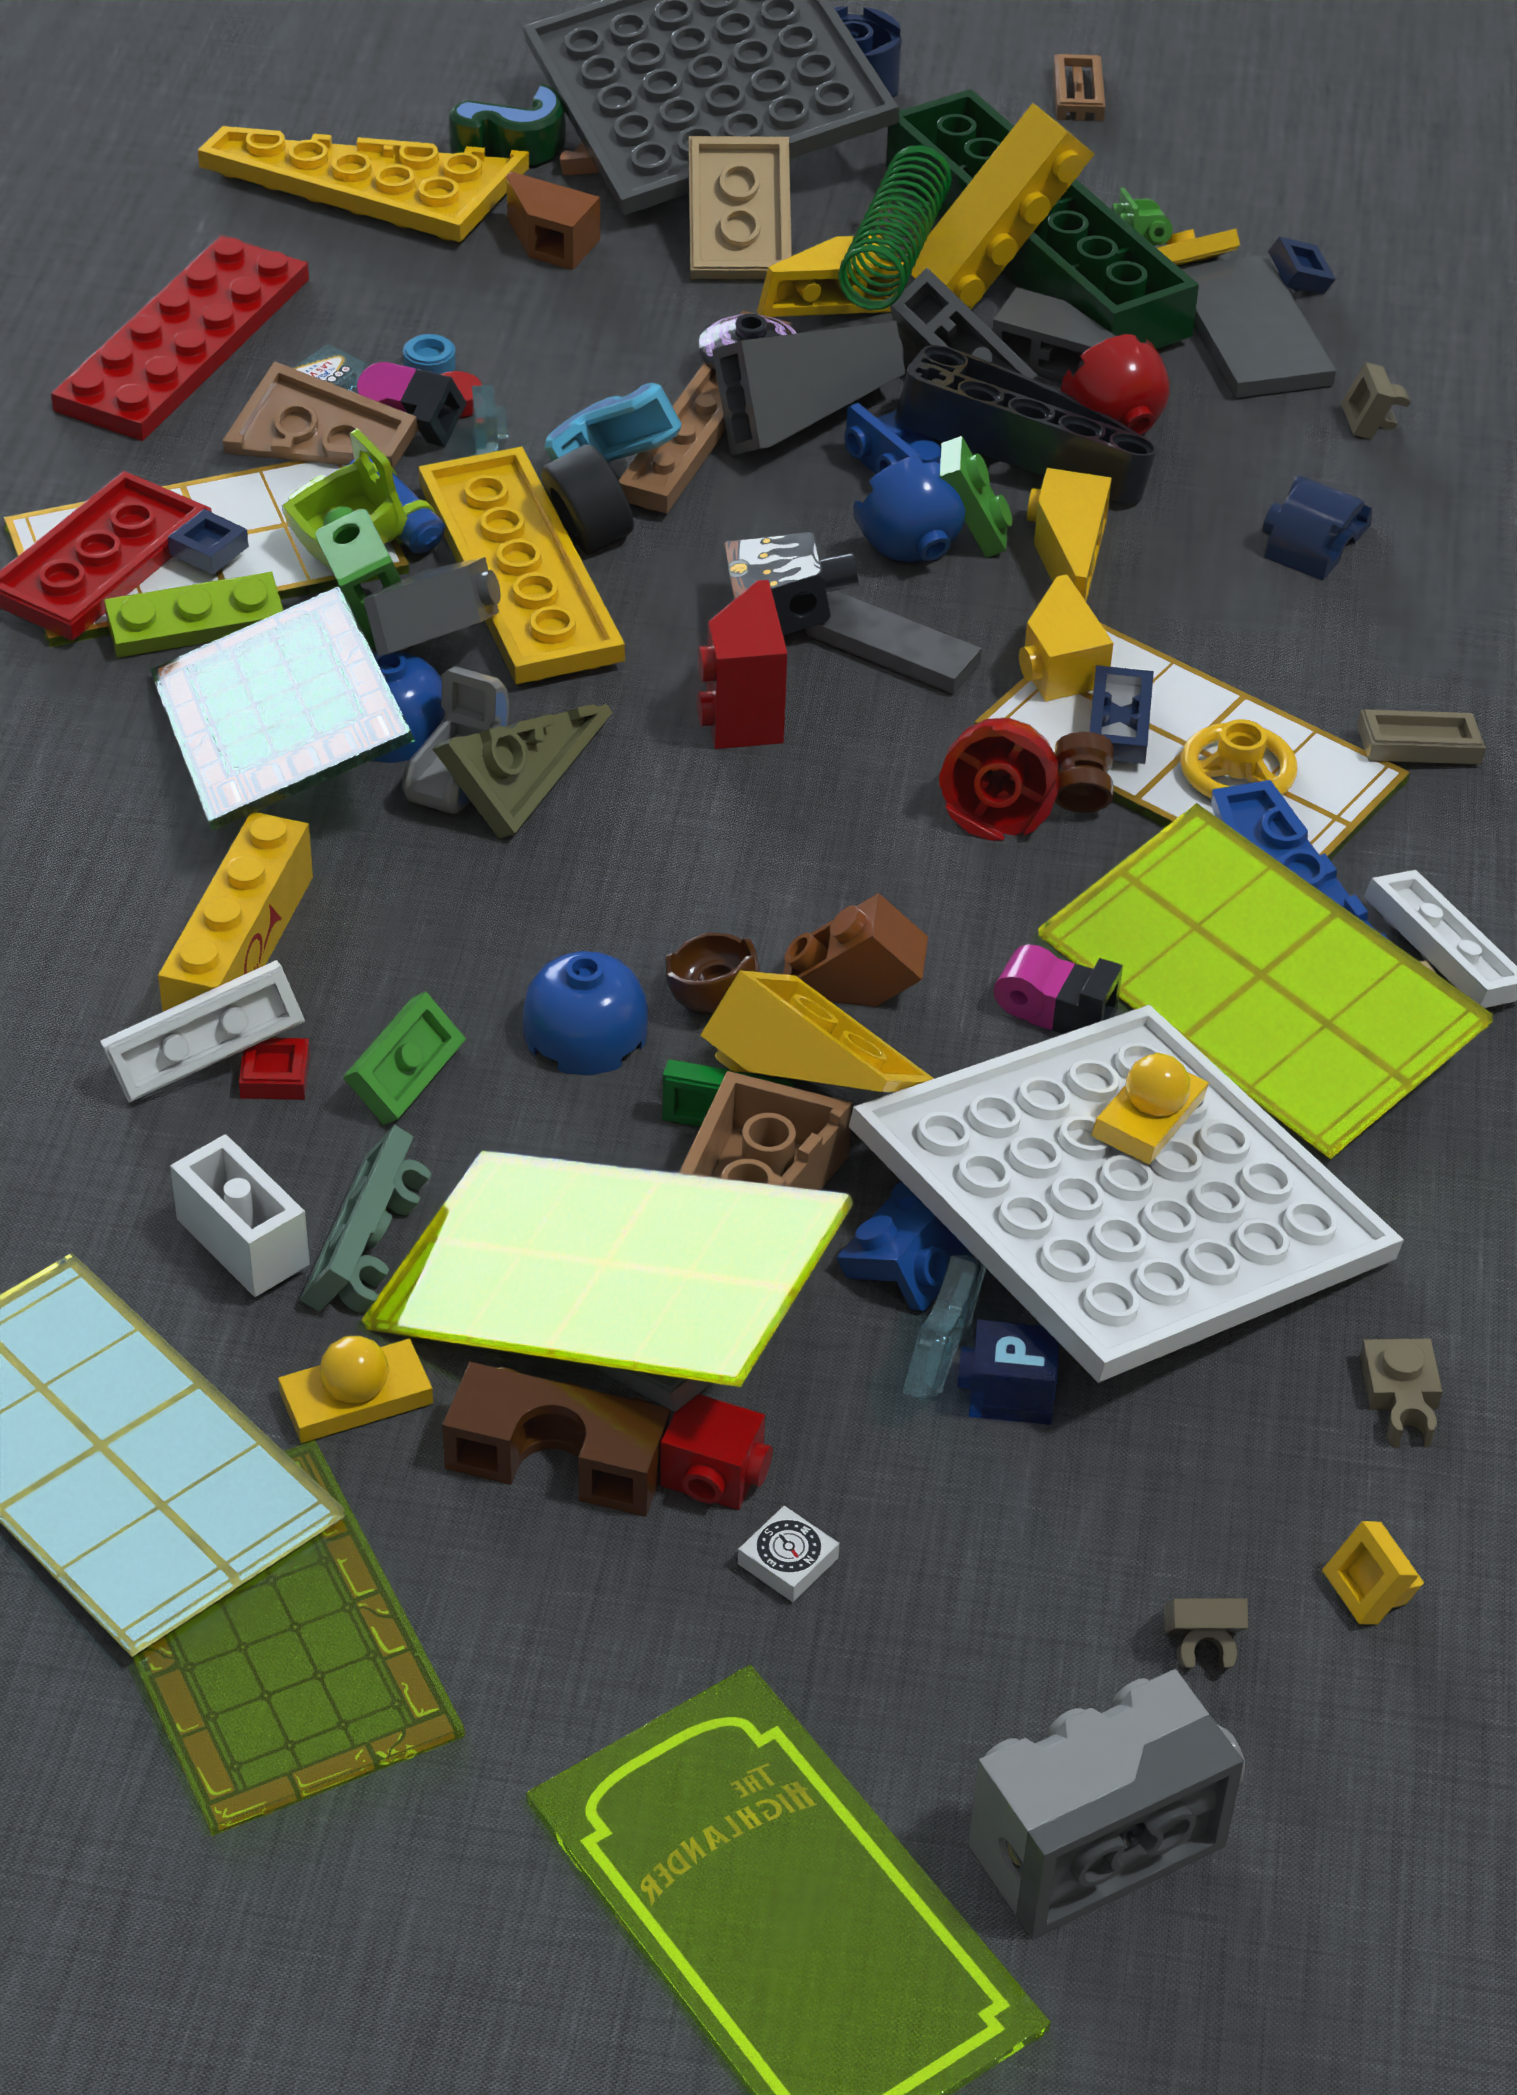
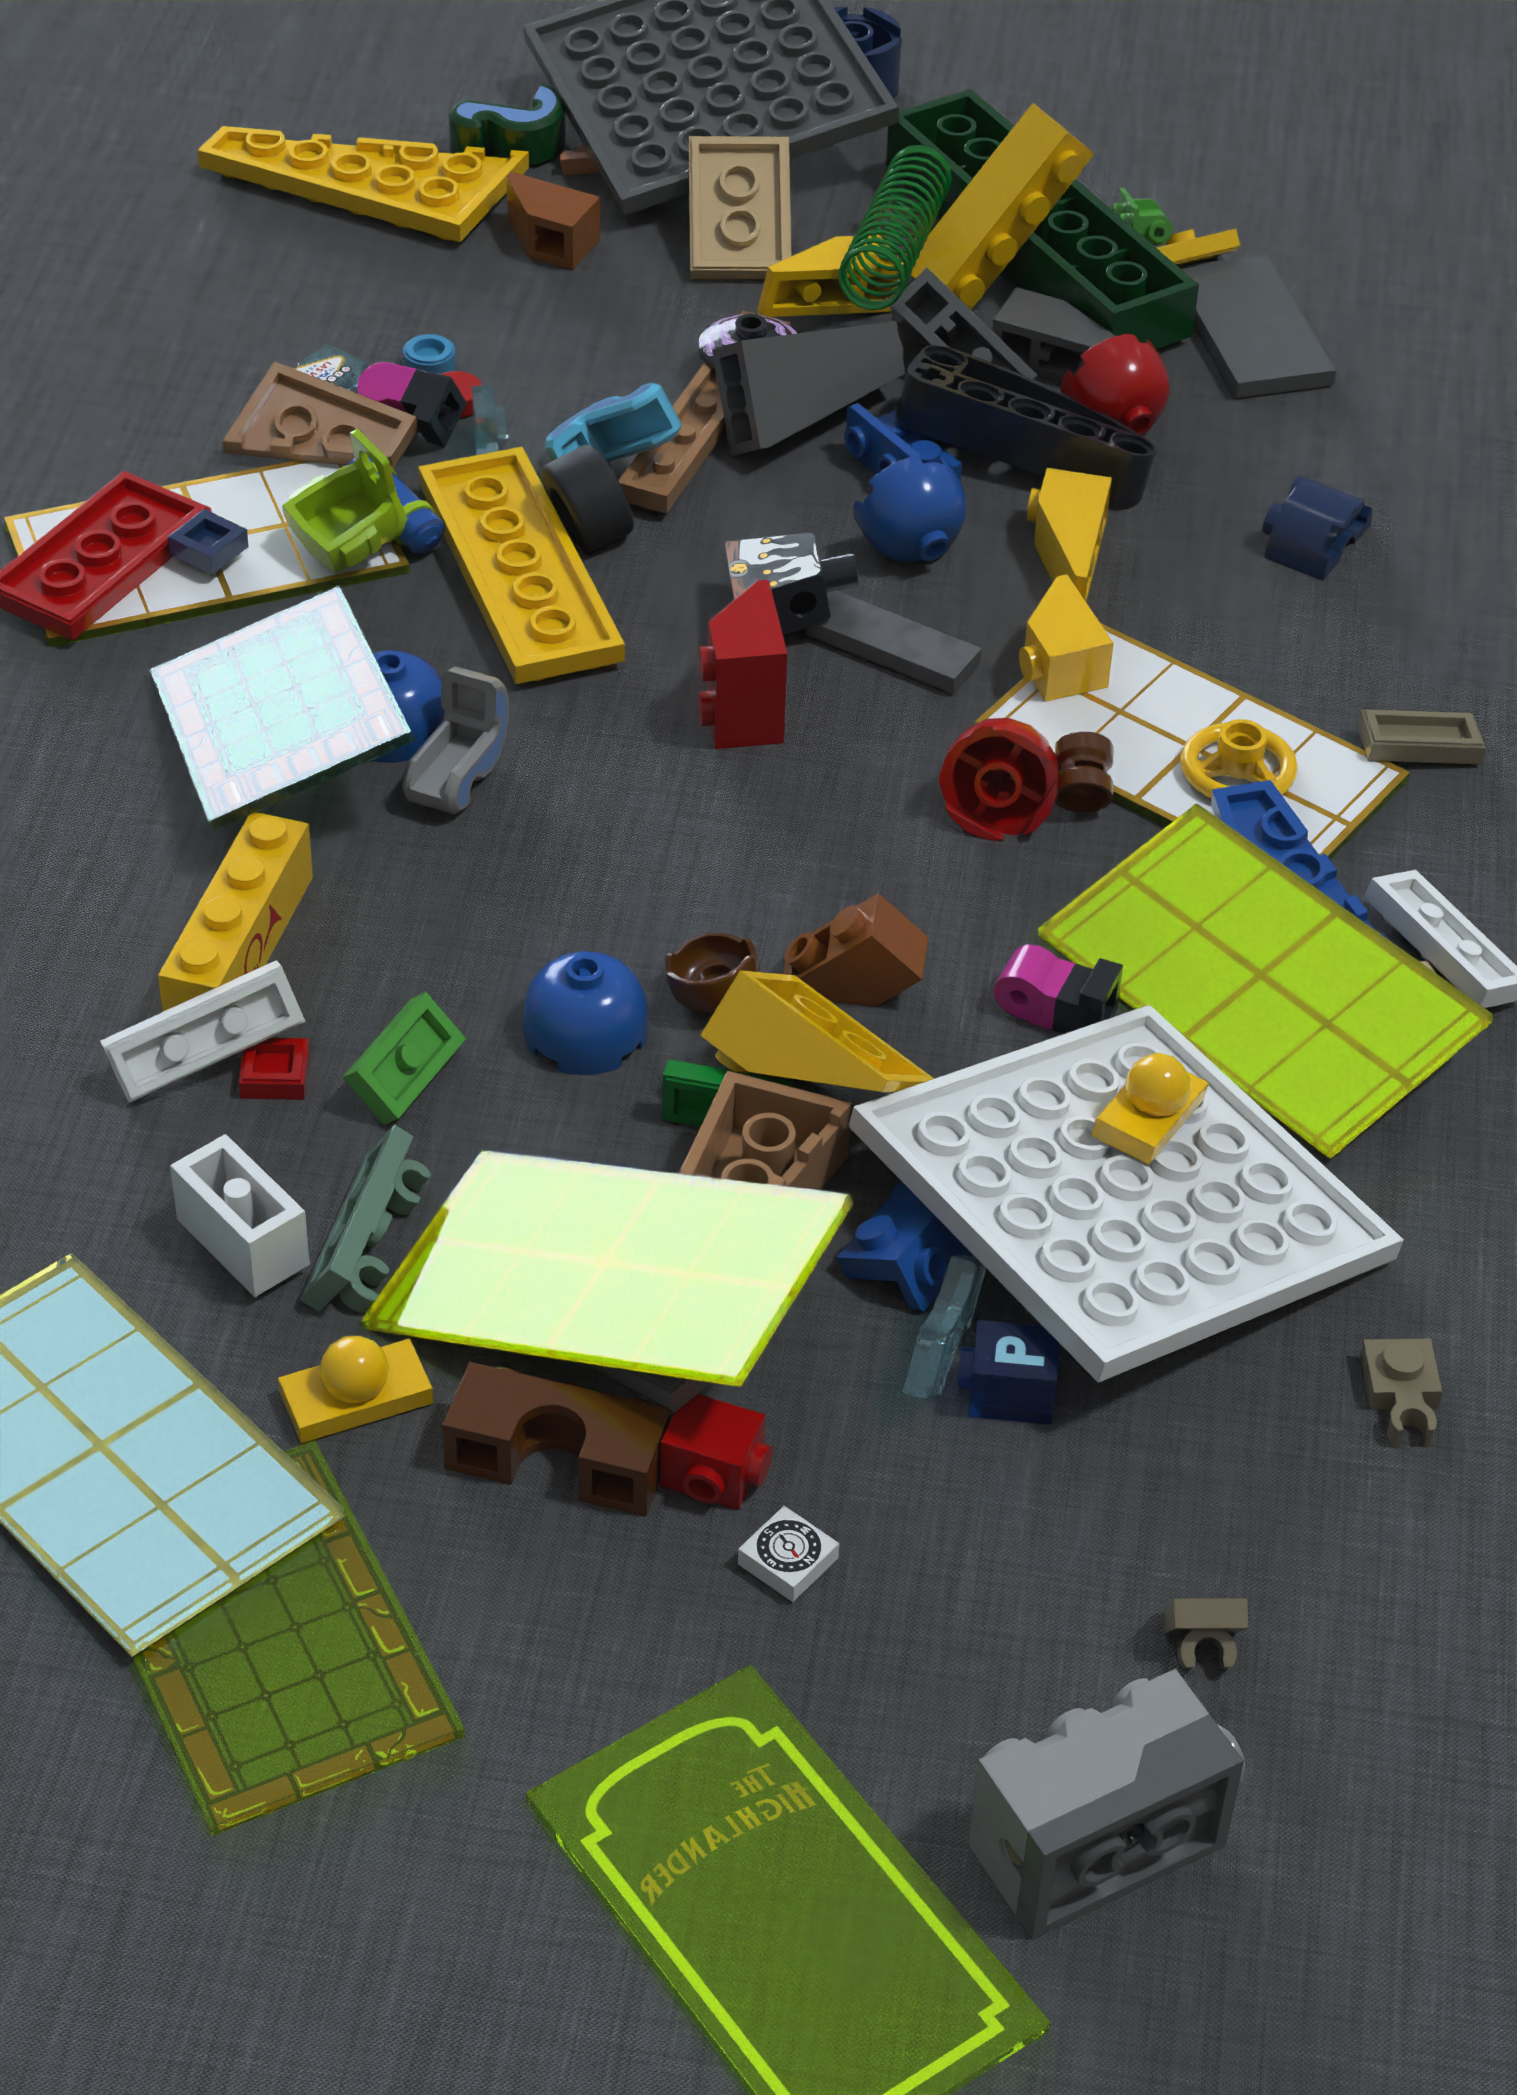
(180, 338): red plate -> none
(189, 613): lime plate -> none
(355, 556): bright green torso -> none
(432, 604): dark grey slope -> none
(516, 765): olive wing -> none
(985, 513): bright green plate -> none
(1079, 103): medium nougat tile -> none
(1123, 710): dark blue piece -> none
(1301, 265): dark blue plate -> none
(1370, 401): dark tan tile -> none
(1372, 1573): yellow tile -> none

